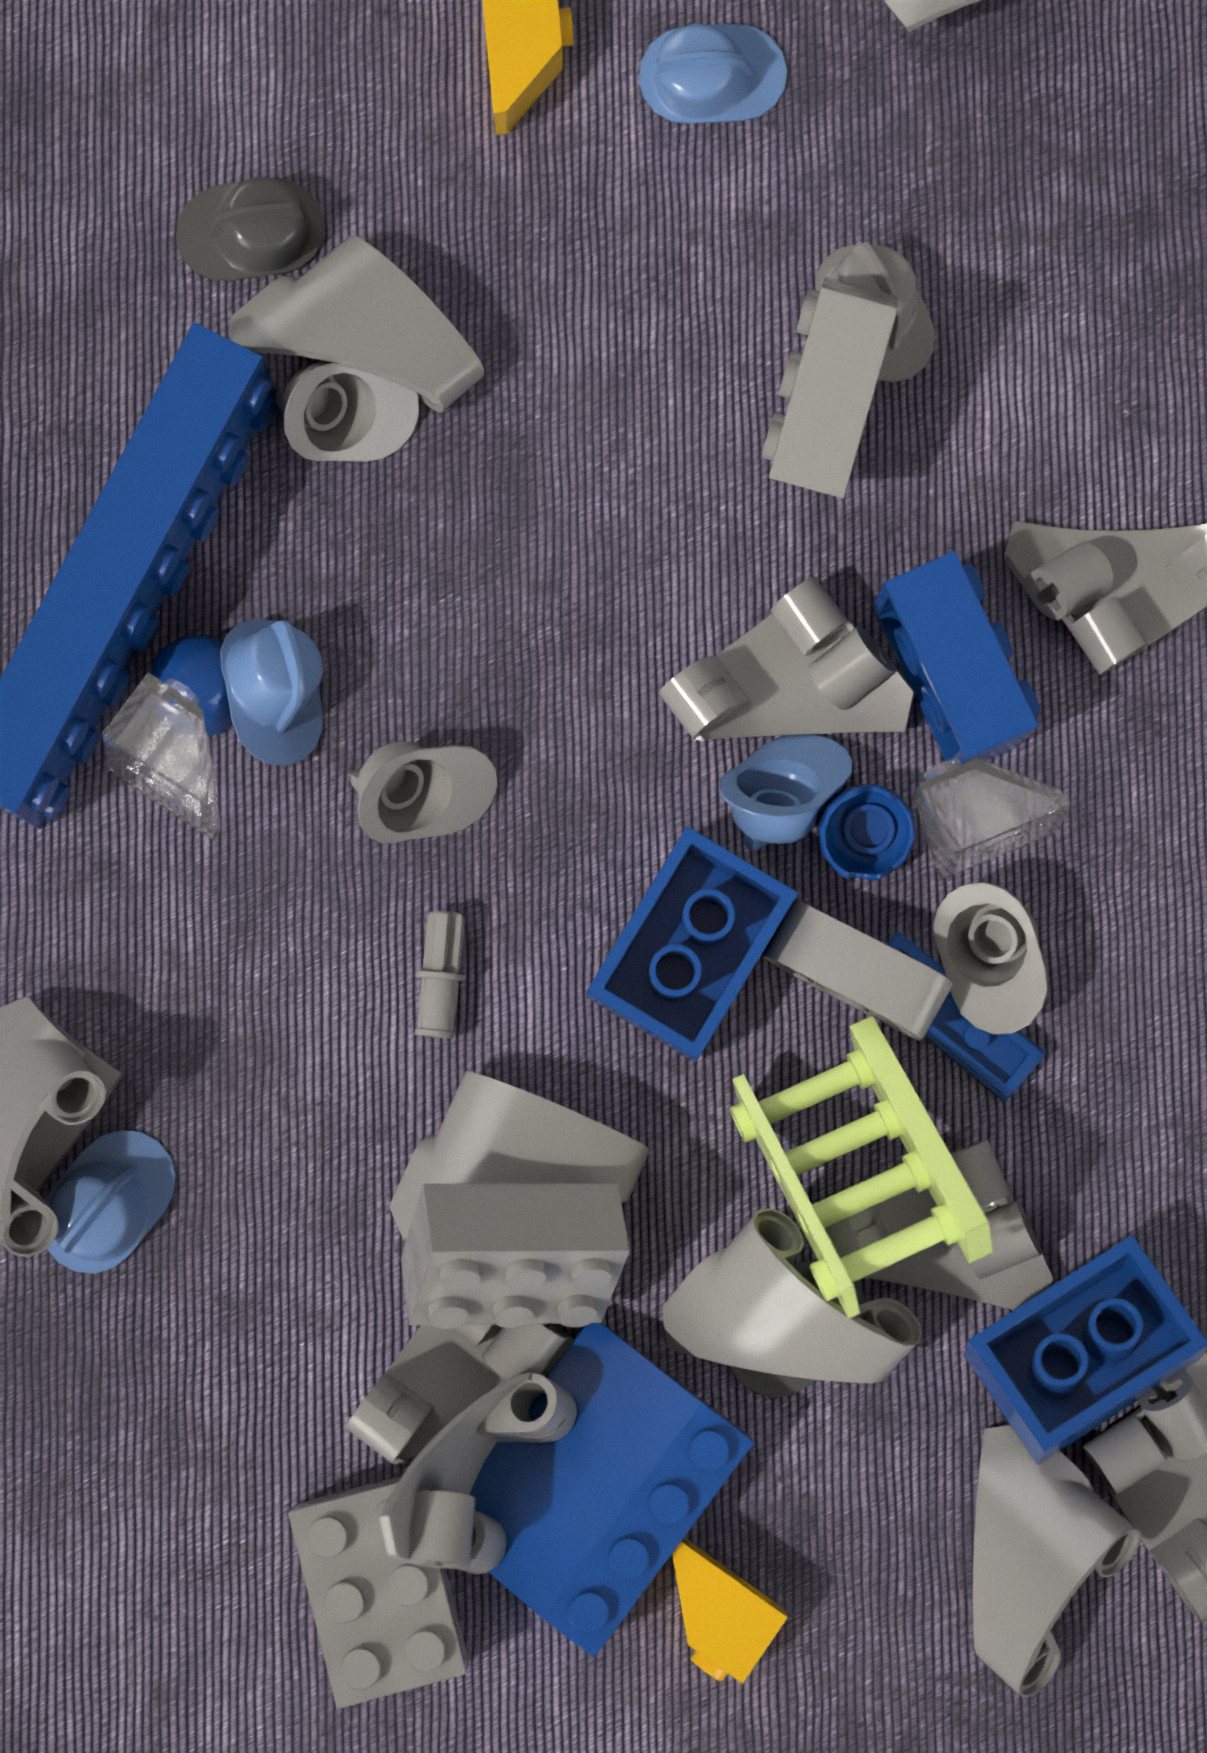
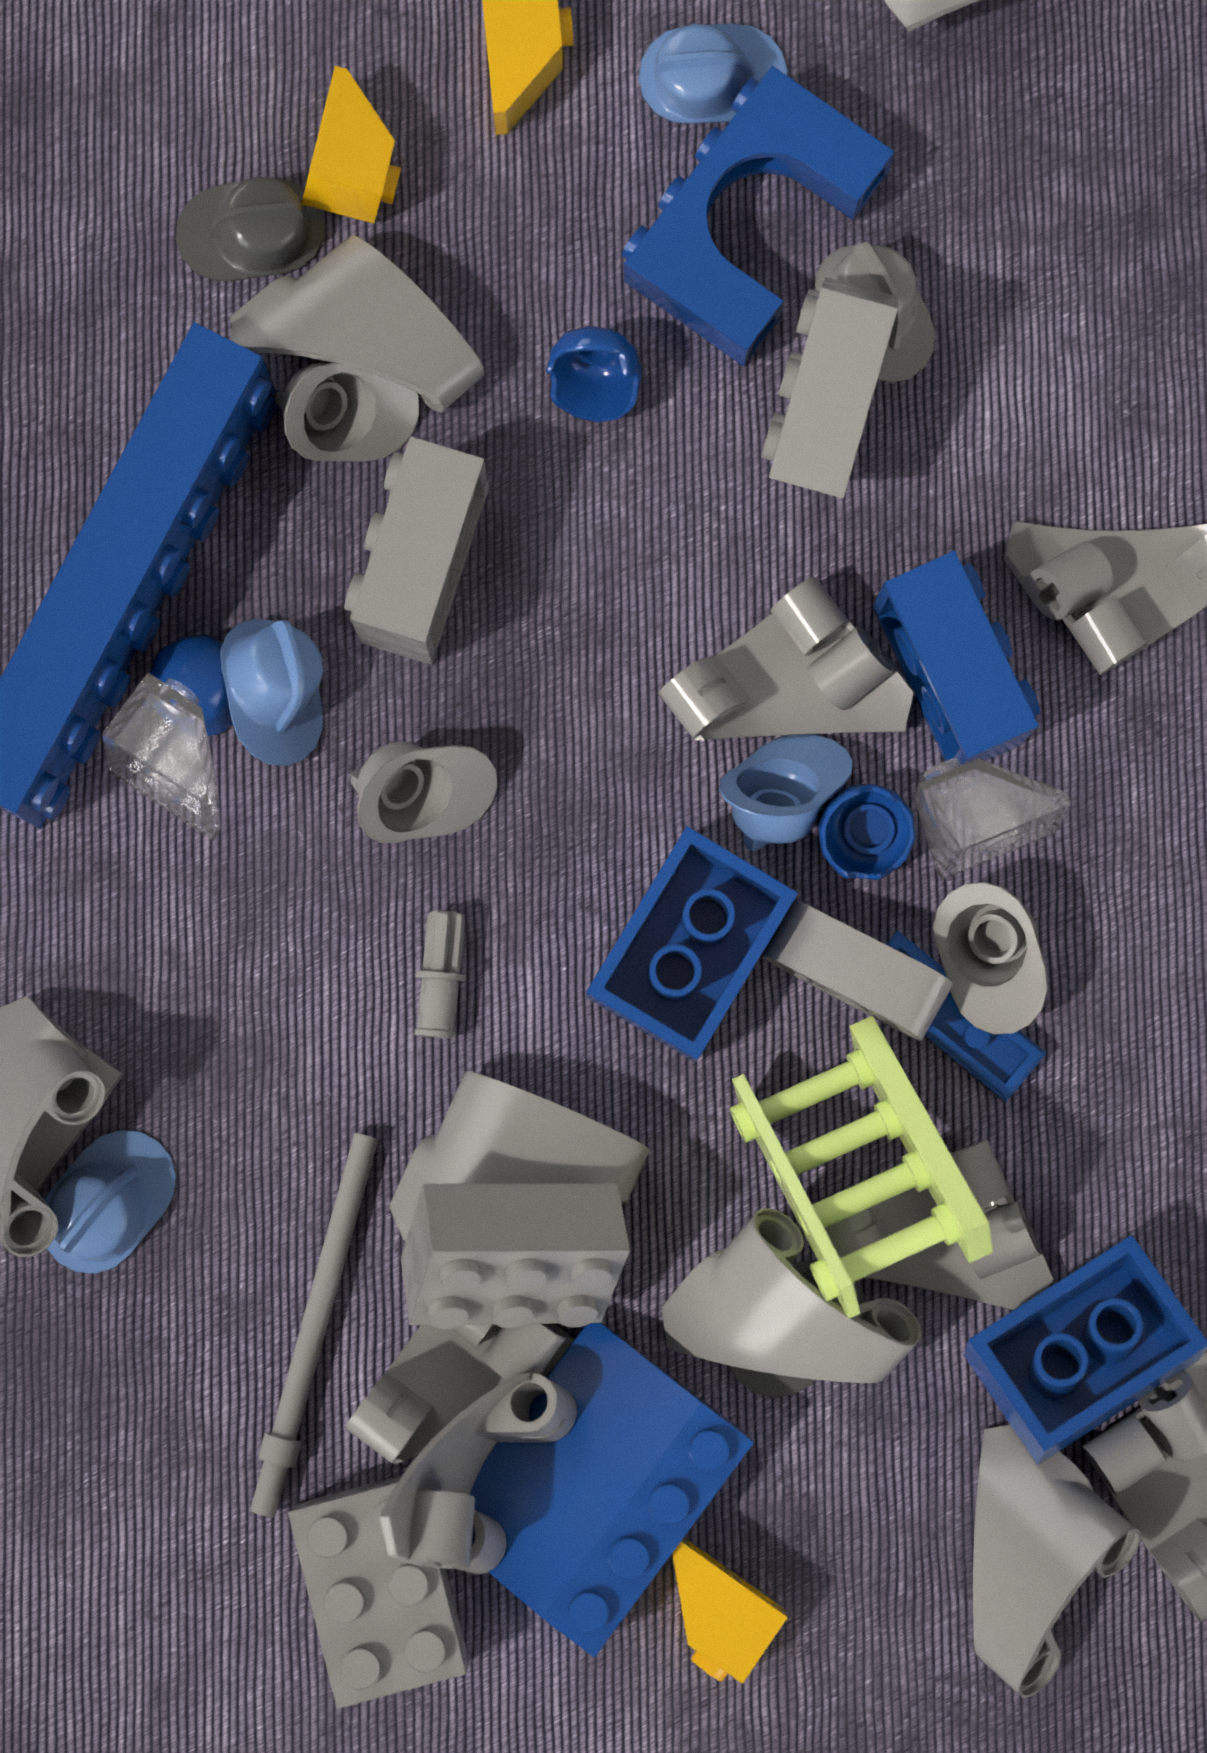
(281, 1447): none -> light grey bar
(351, 155): none -> yellow slope
(417, 549): none -> light grey brick
(594, 374): none -> blue hair
(774, 131): none -> blue arch

